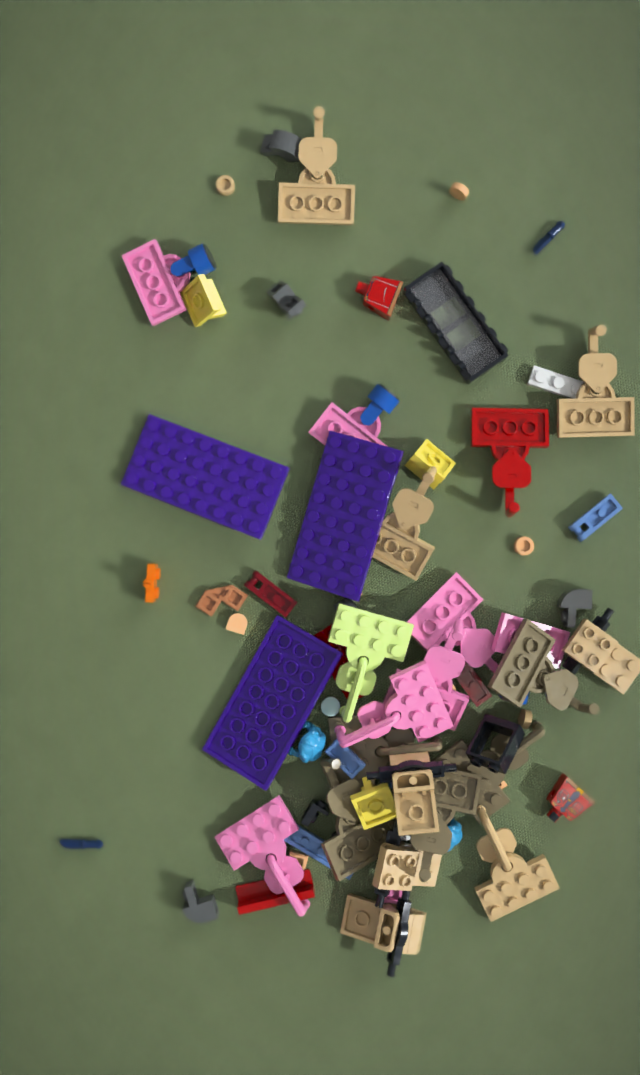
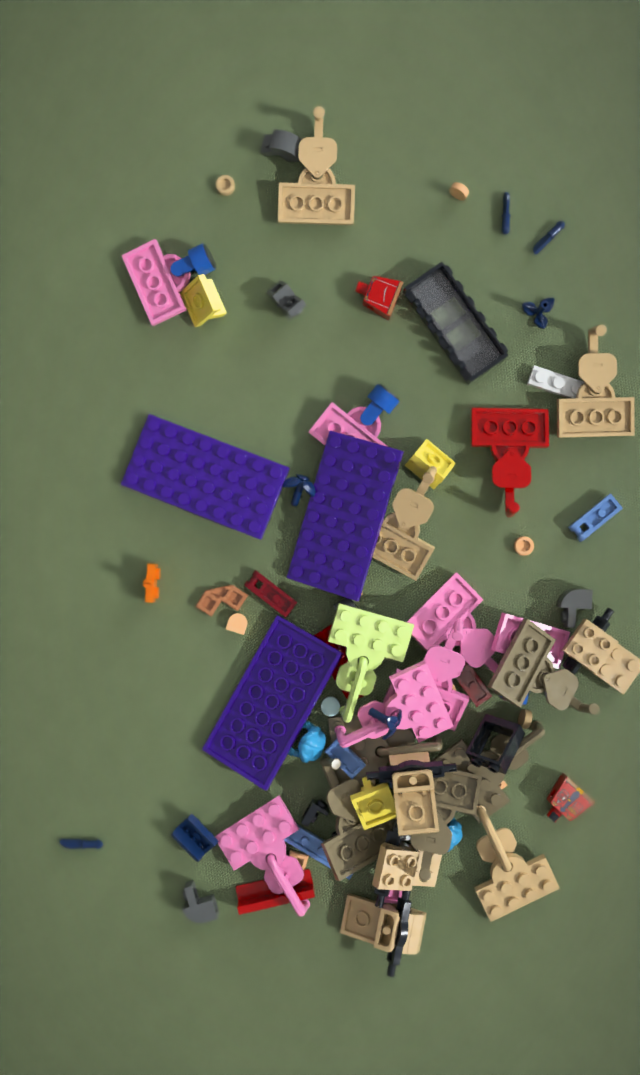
(194, 837): none -> dark blue bracket
(301, 482): none -> dark blue plant
(391, 721): none -> dark blue plant
(506, 216): none -> dark blue piece
(544, 306): none -> dark blue plant

